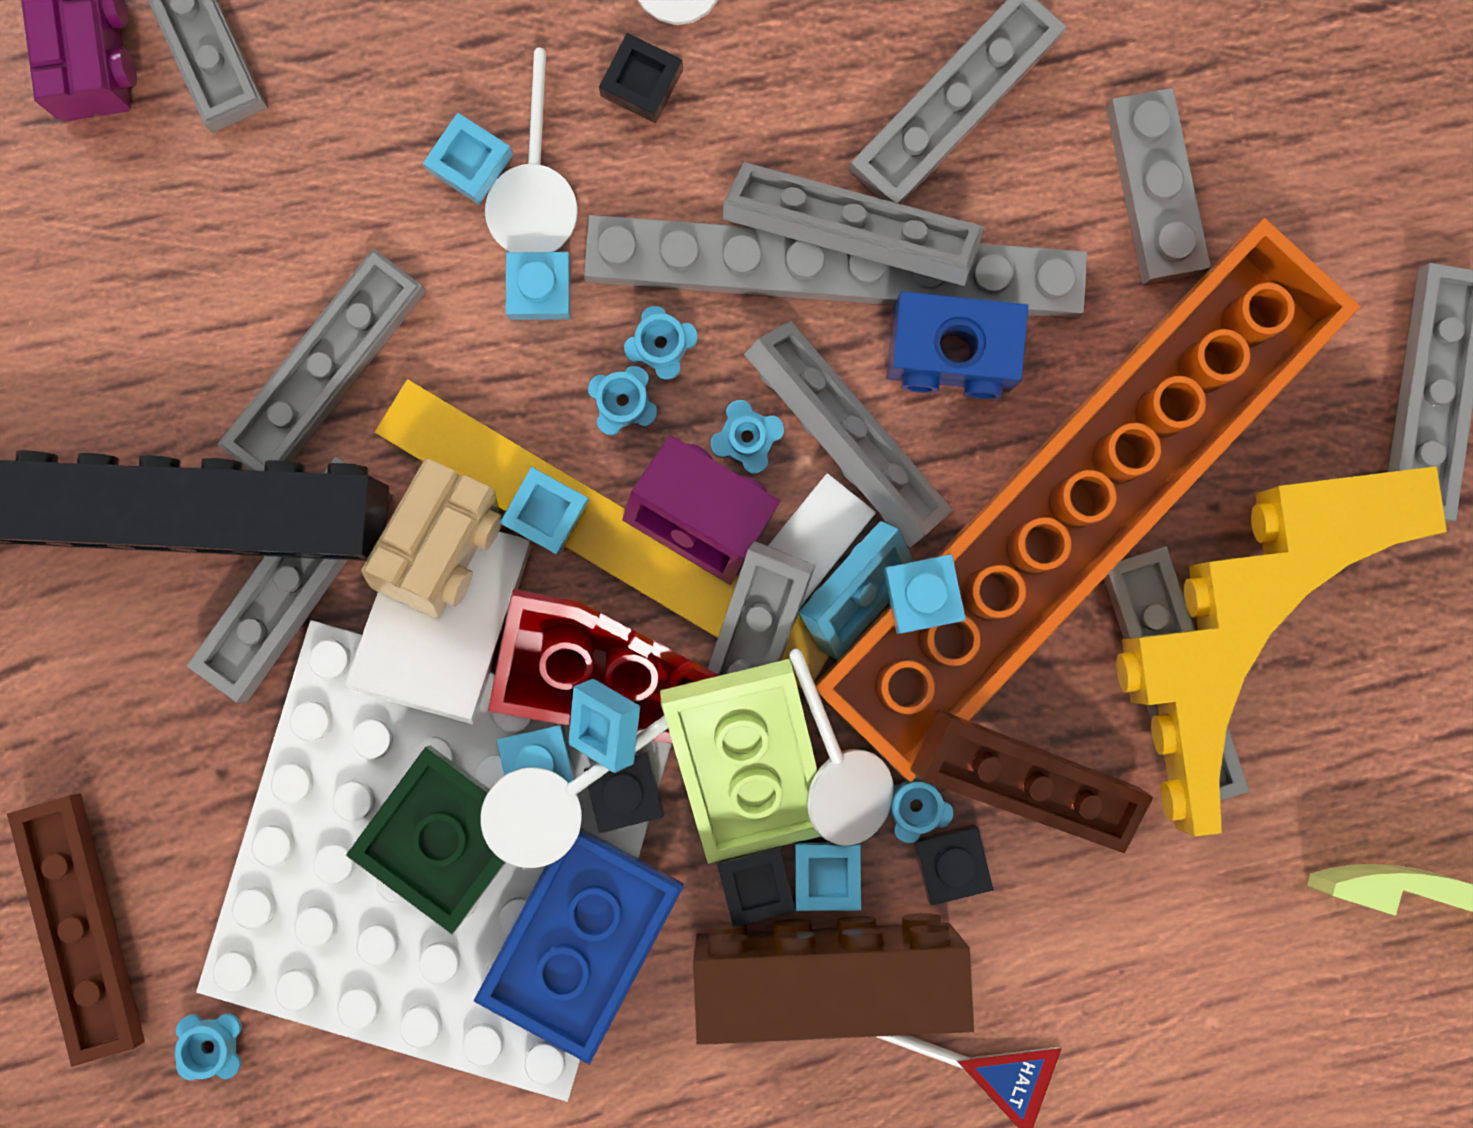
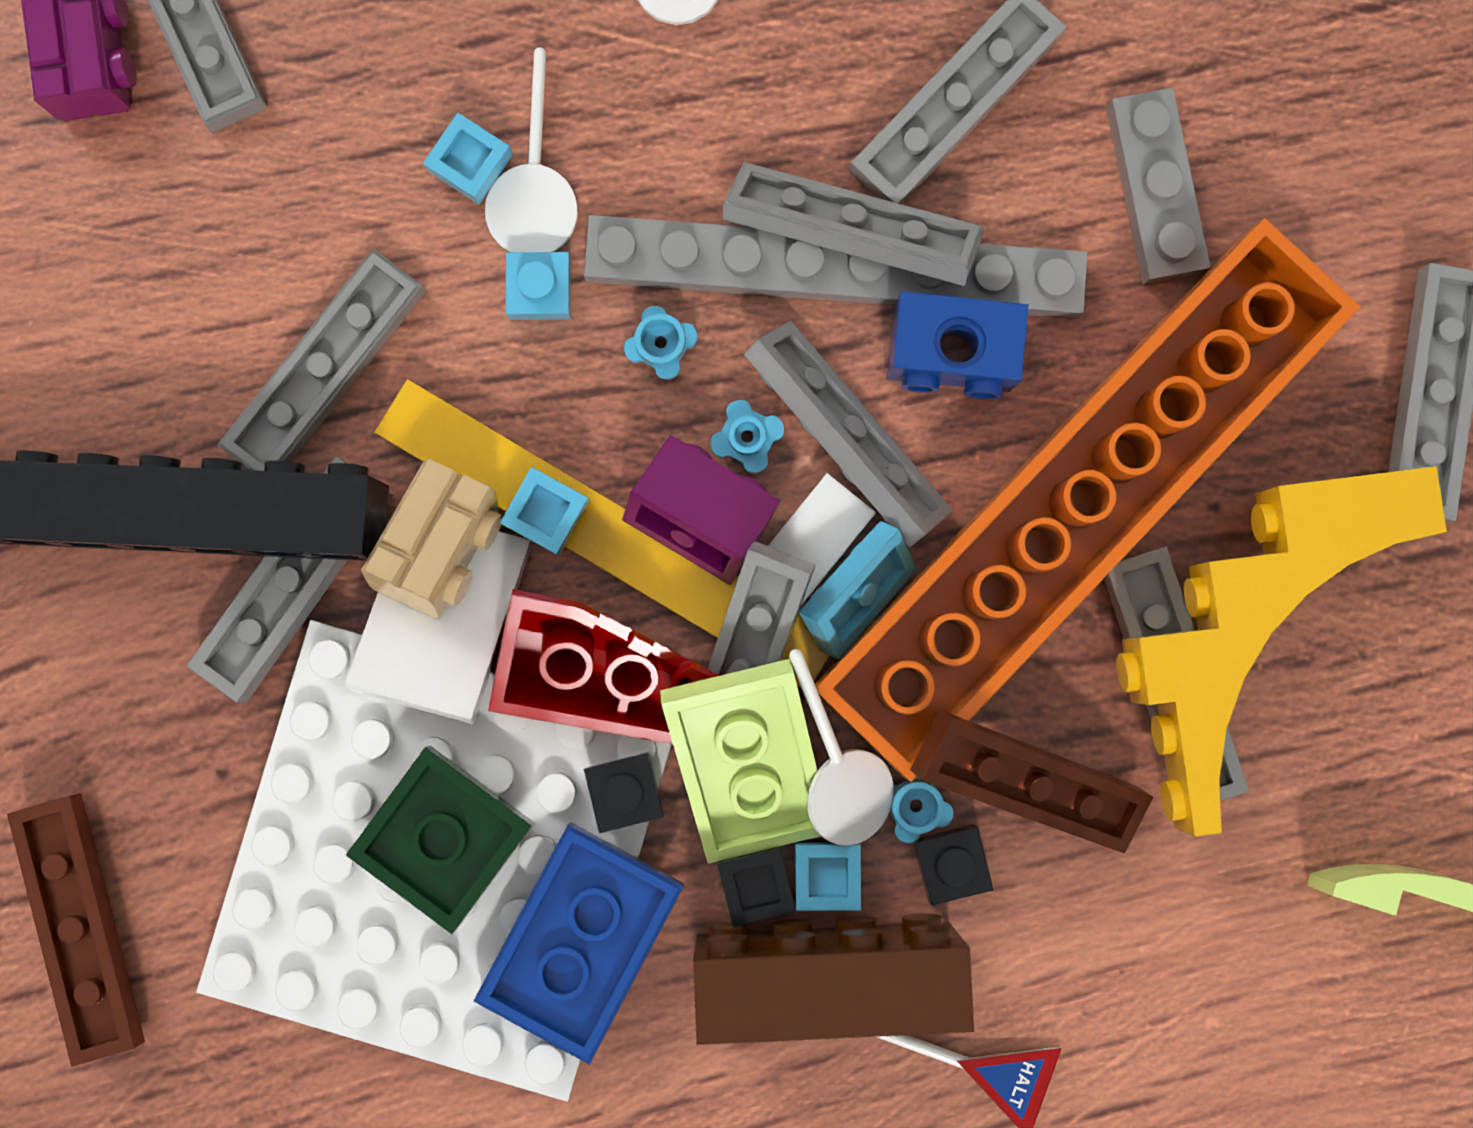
(192, 1058): medium azure plate -> none
(536, 814): white piece -> none
(538, 748): medium azure plate -> none
(604, 725): medium azure plate -> none
(628, 383): medium azure plate -> none
(641, 78): black plate -> none
(924, 594): medium azure plate -> none

